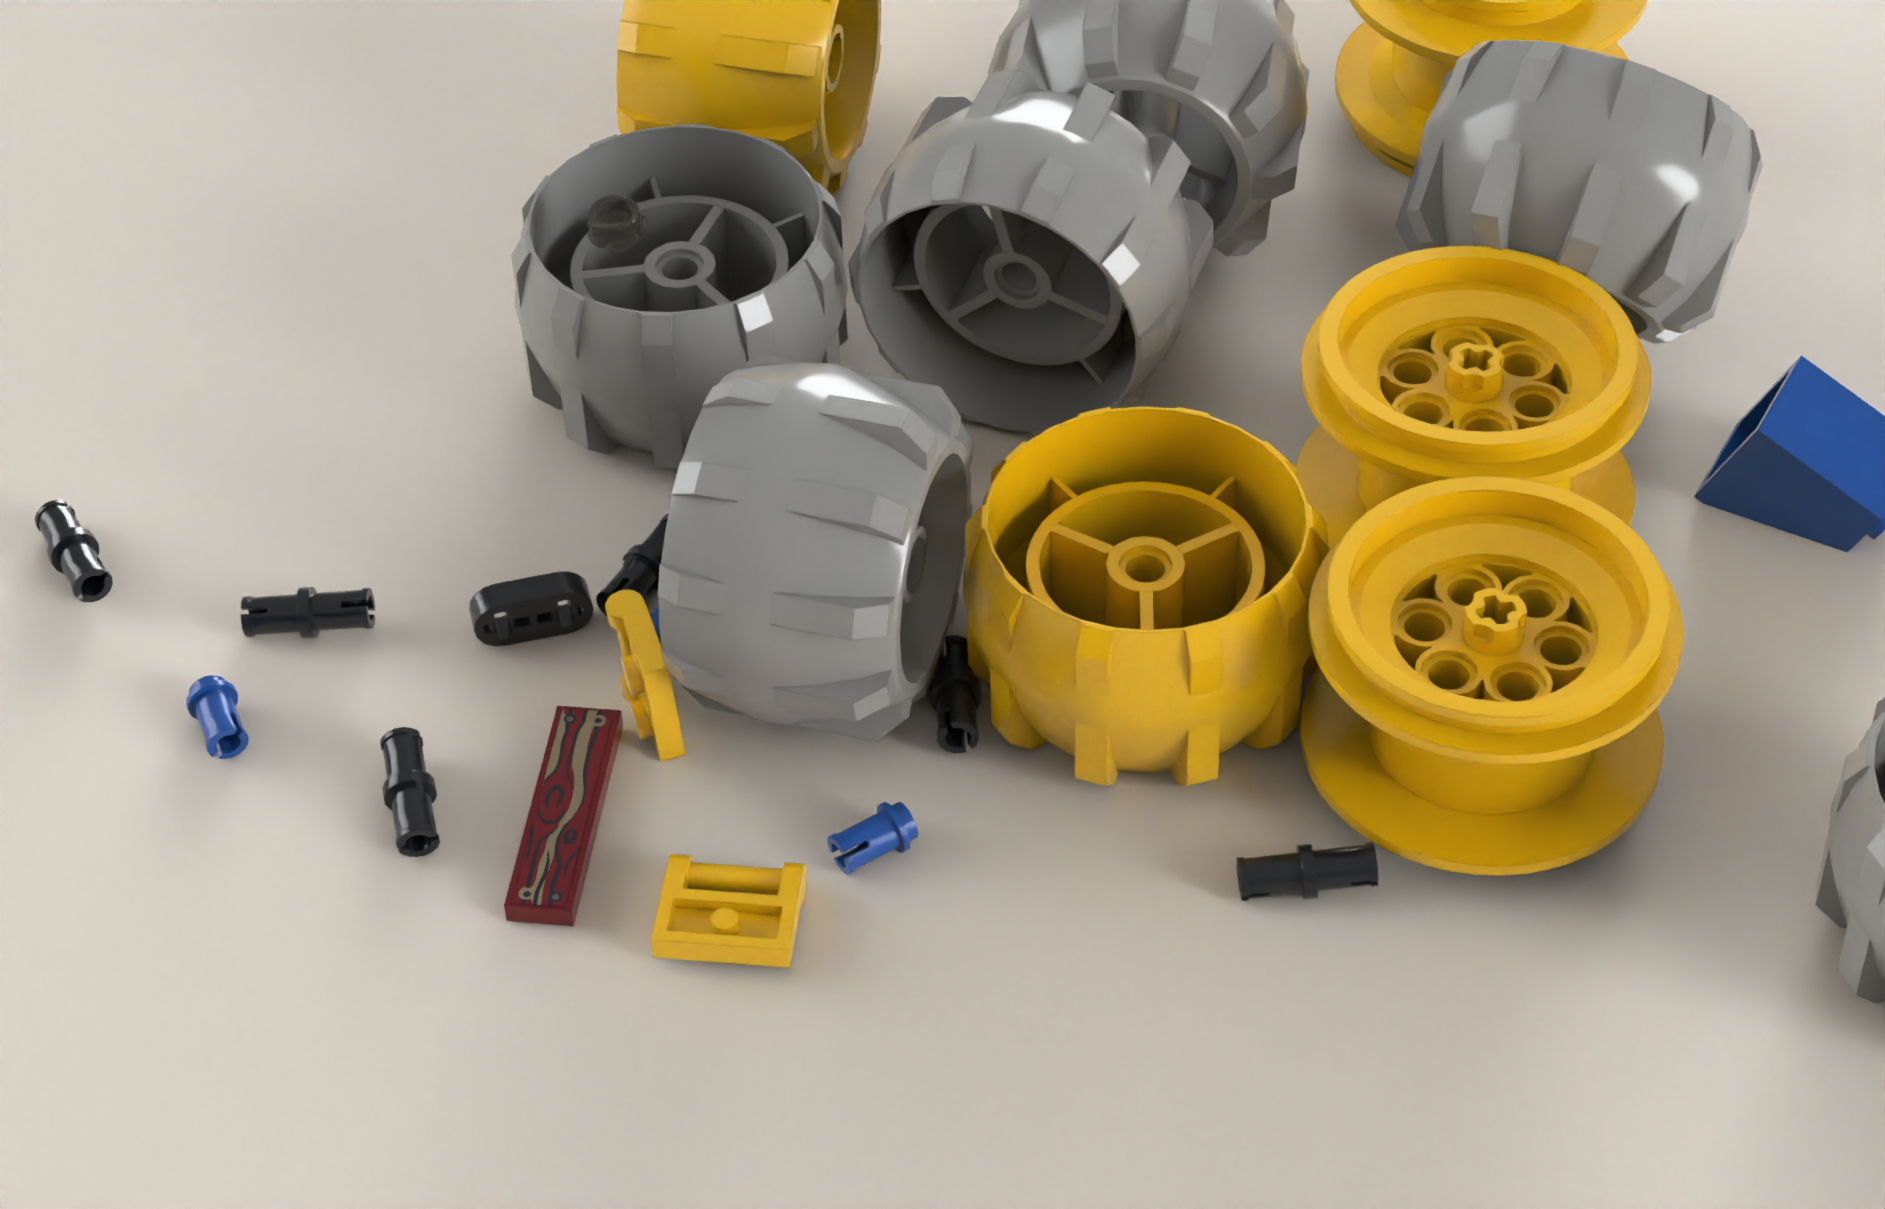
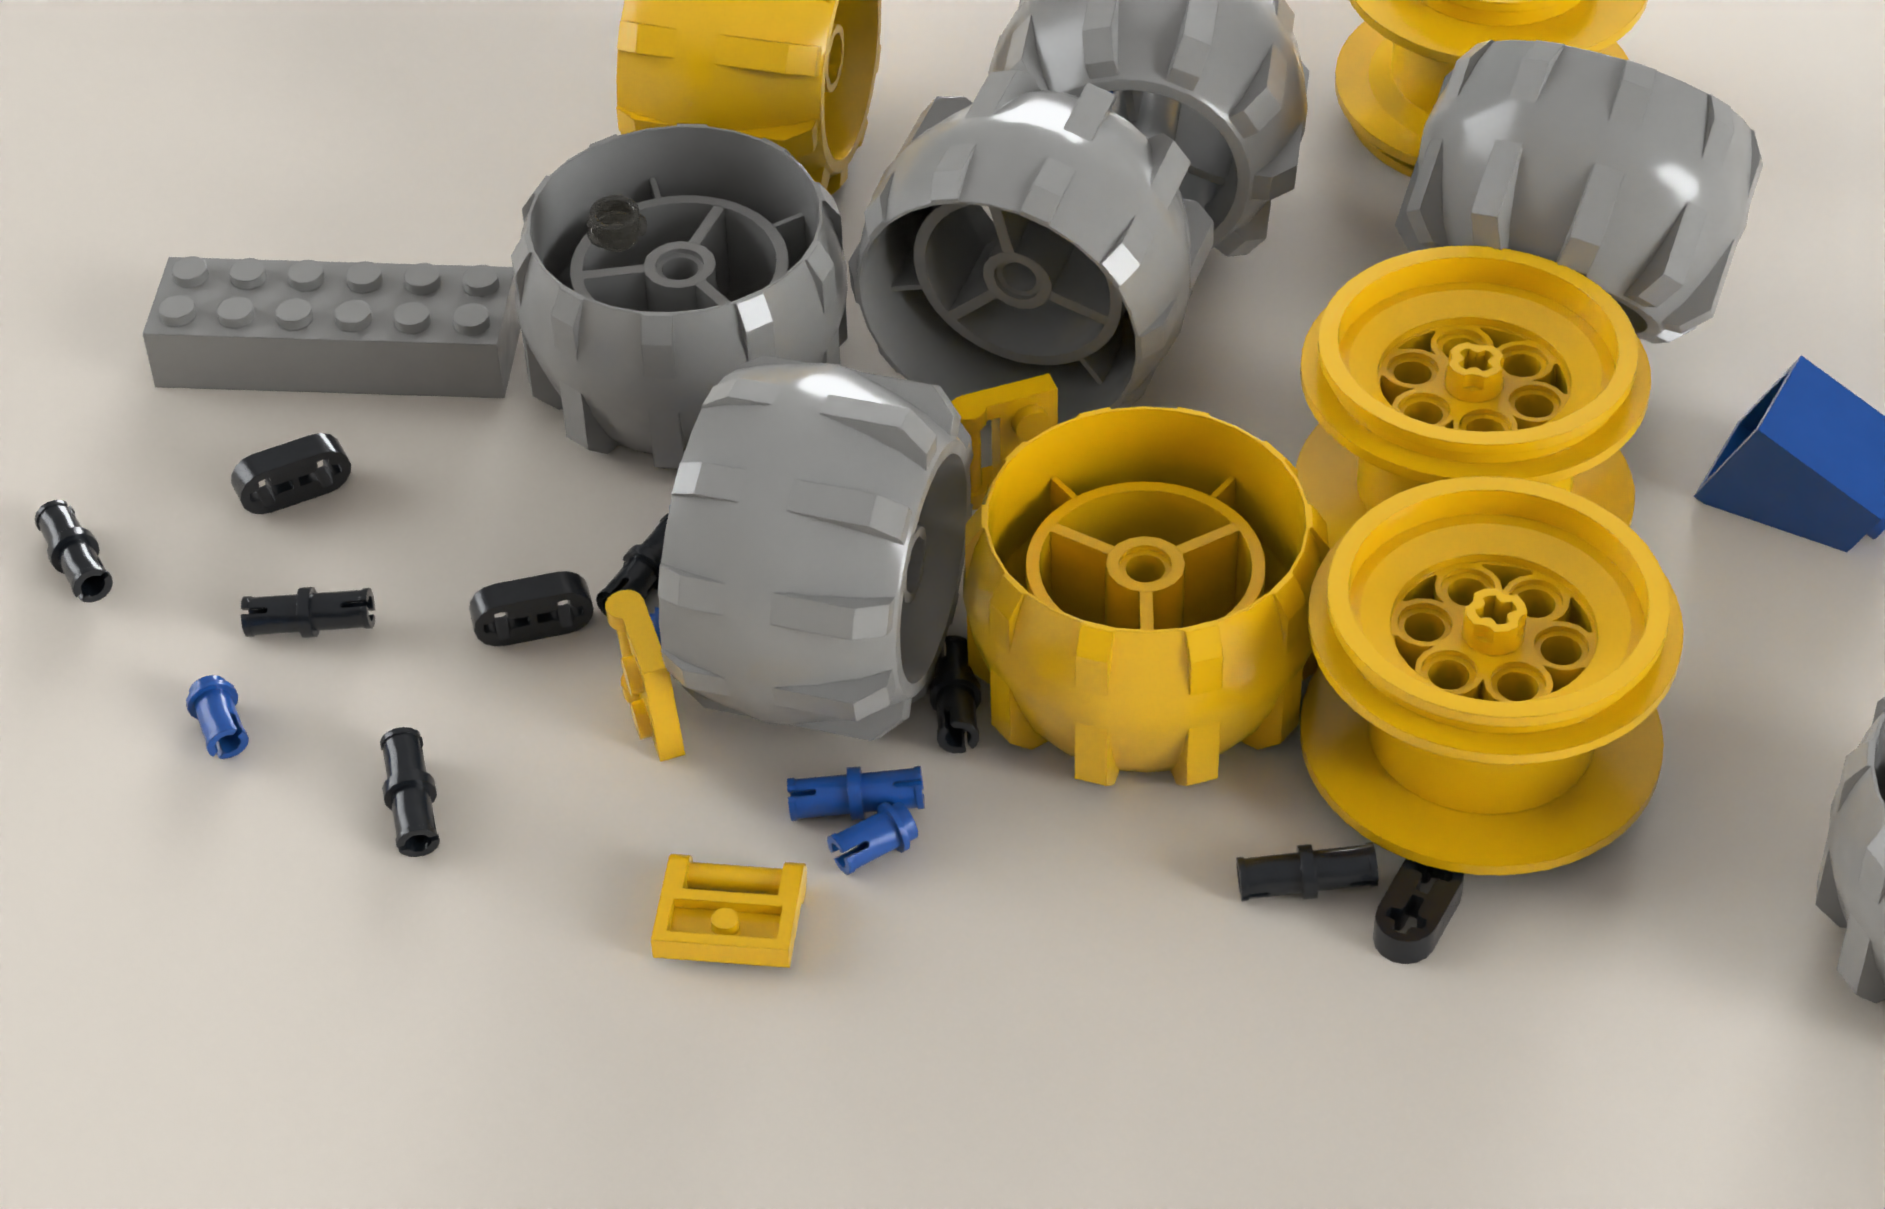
(290, 473): none -> black beam
(333, 327): none -> light grey brick
(564, 816): dark red tile -> none
(854, 793): none -> blue pin
(1016, 415): none -> yellow plate
(1406, 900): none -> black beam

